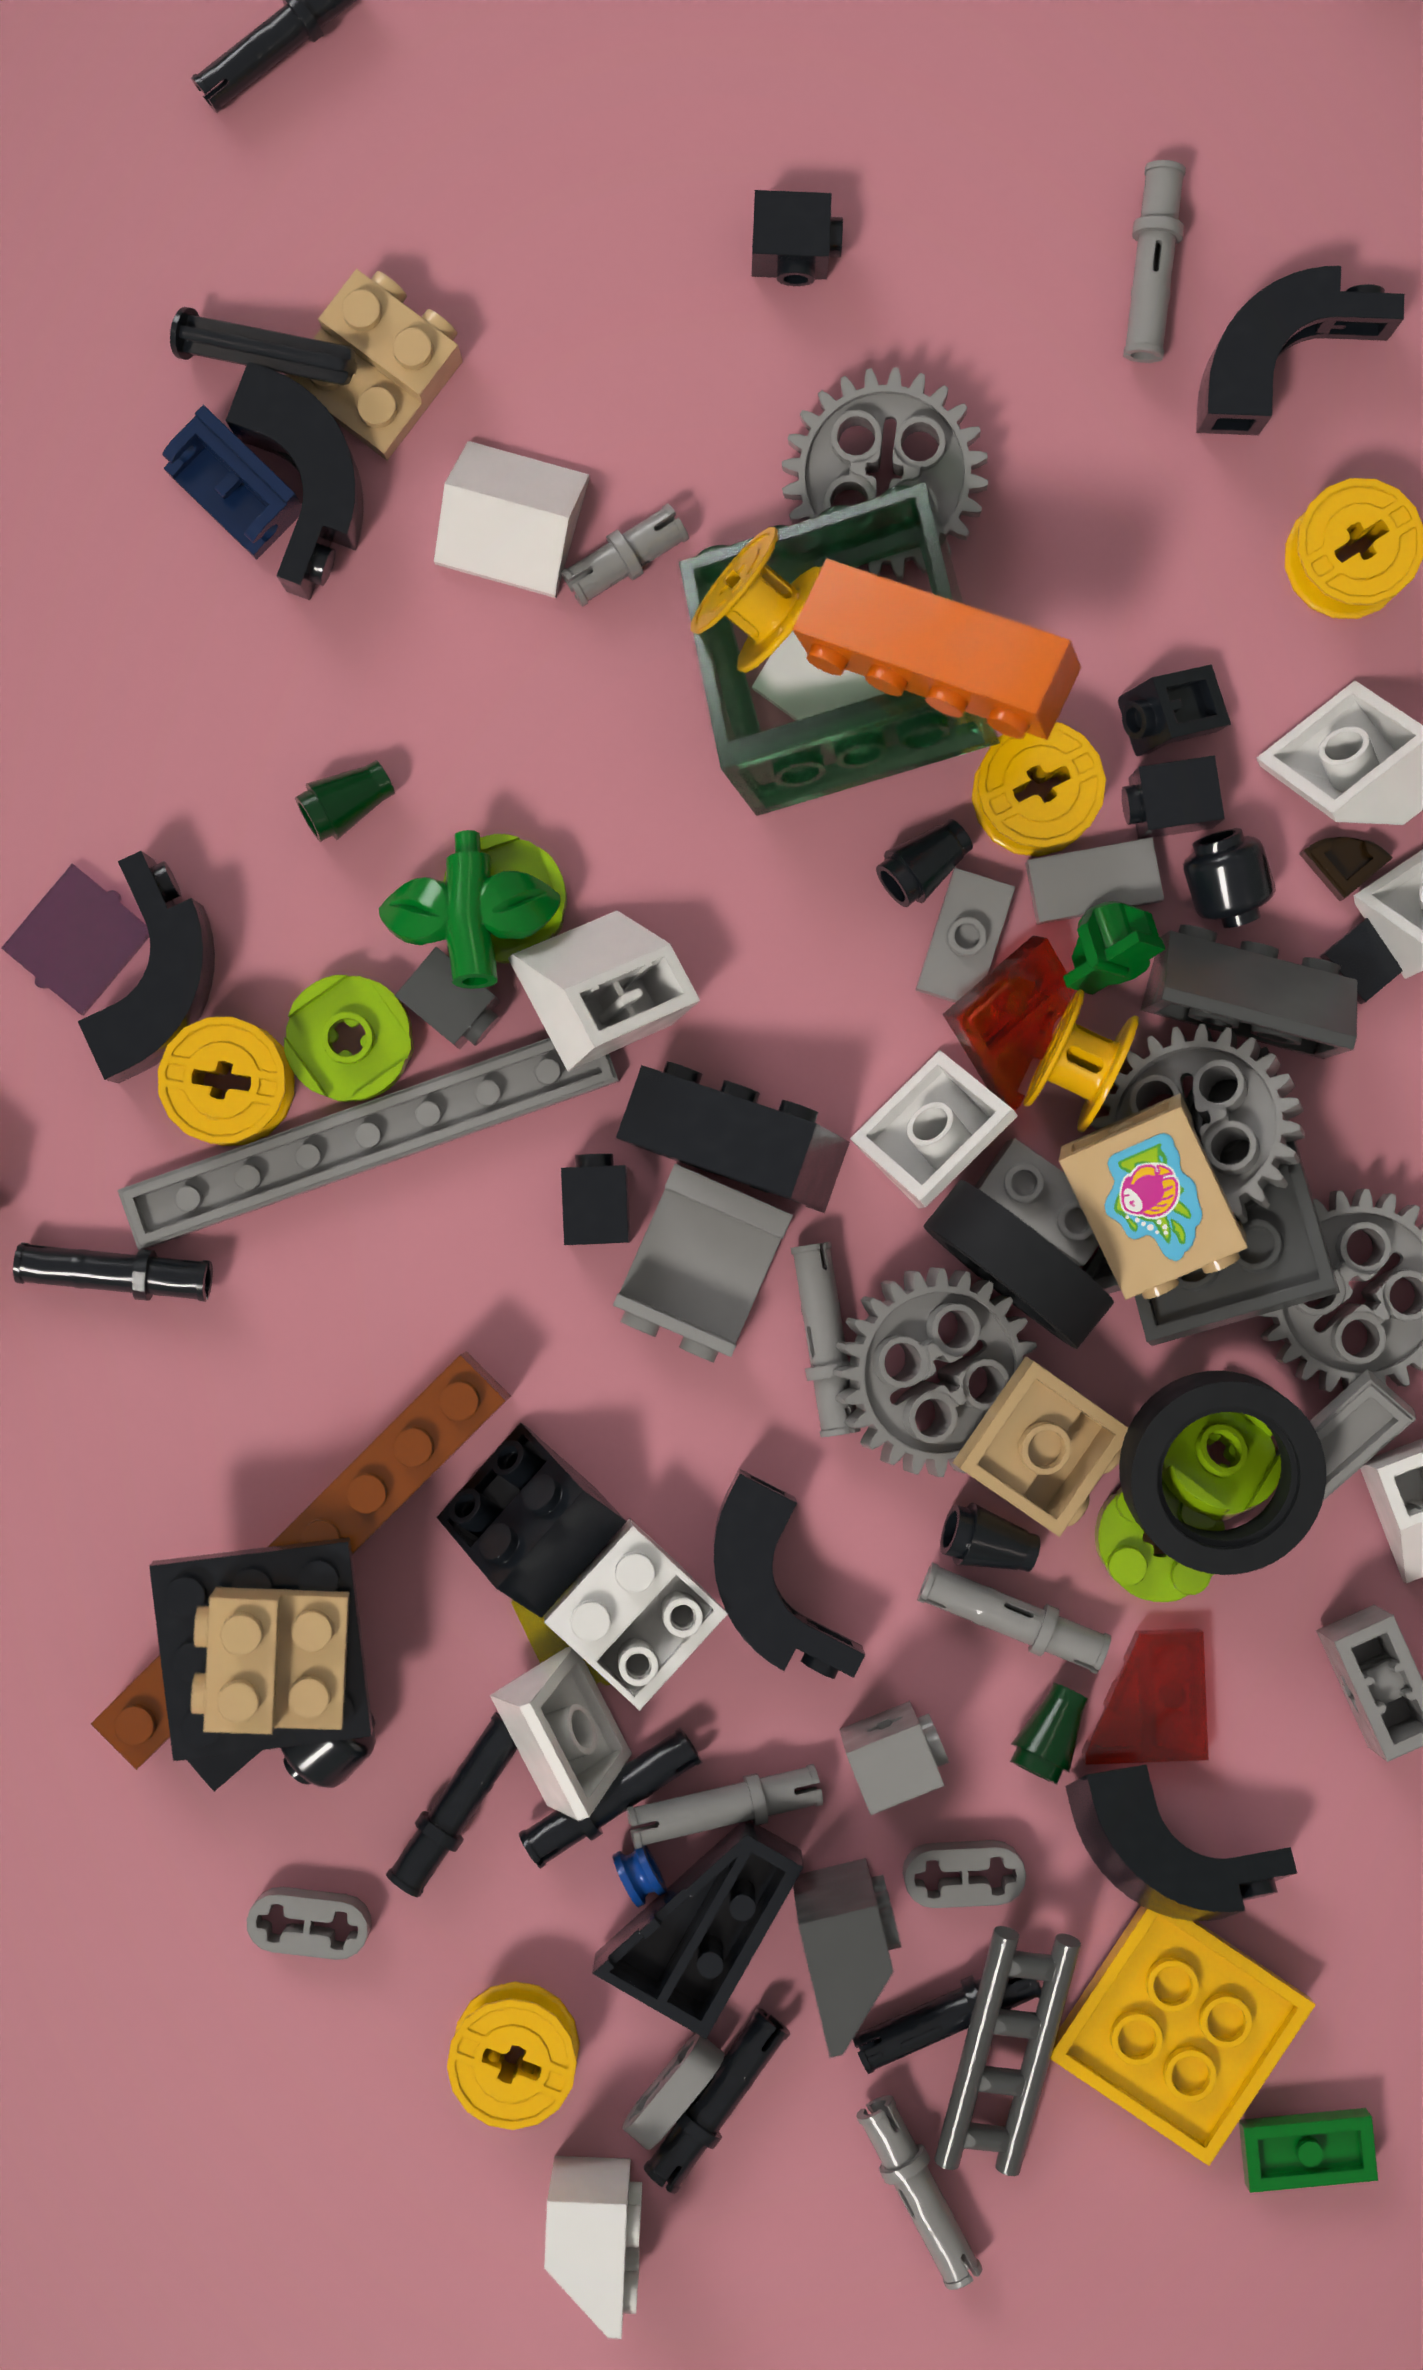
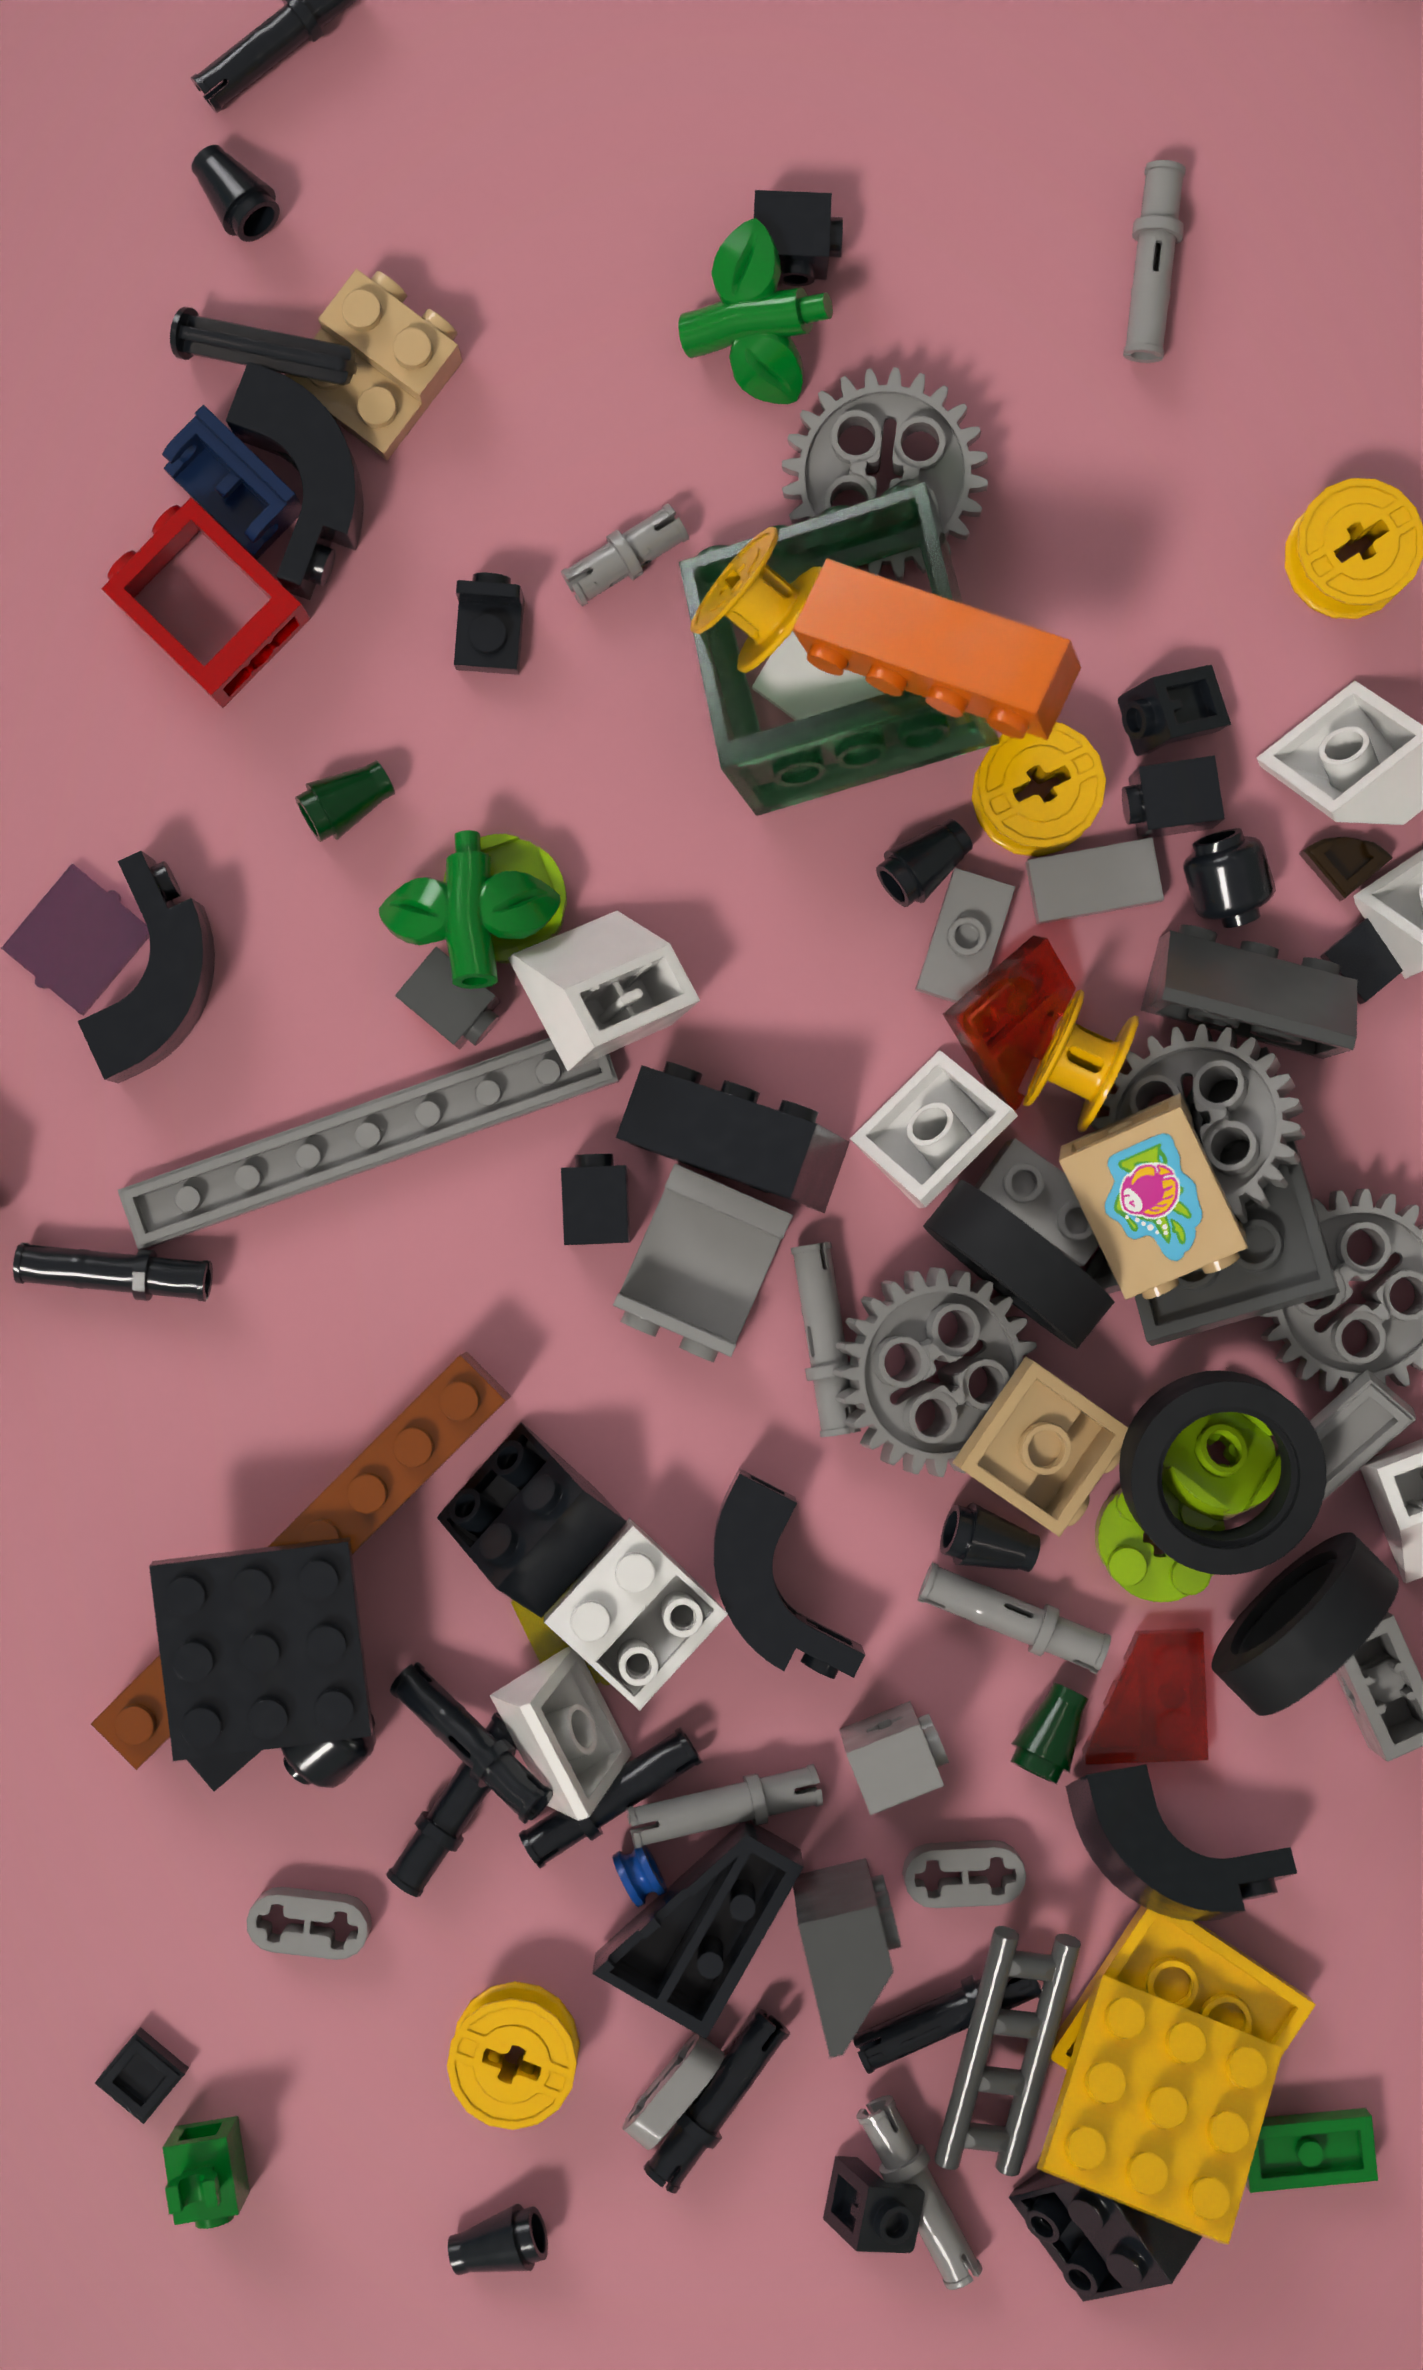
(141, 2075): none -> black tile
(206, 2172): none -> green brick
(211, 1048): yellow piece -> none
(236, 194): none -> black cone
(251, 646): none -> red window
(271, 1660): tan plate -> none
(312, 1032): lime plate -> none
(489, 624): none -> black bracket
(490, 1760): none -> black pin
(501, 2243): none -> black cone
(509, 518): white slope -> none
(595, 2237): white slope -> none
(755, 317): none -> green plant
(870, 2211): none -> black bracket
(1099, 2241): none -> black slope
(1112, 946): green piece -> none
(1161, 2109): none -> yellow plate
(1297, 308): black arch -> none
(1305, 1624): none -> black tyre

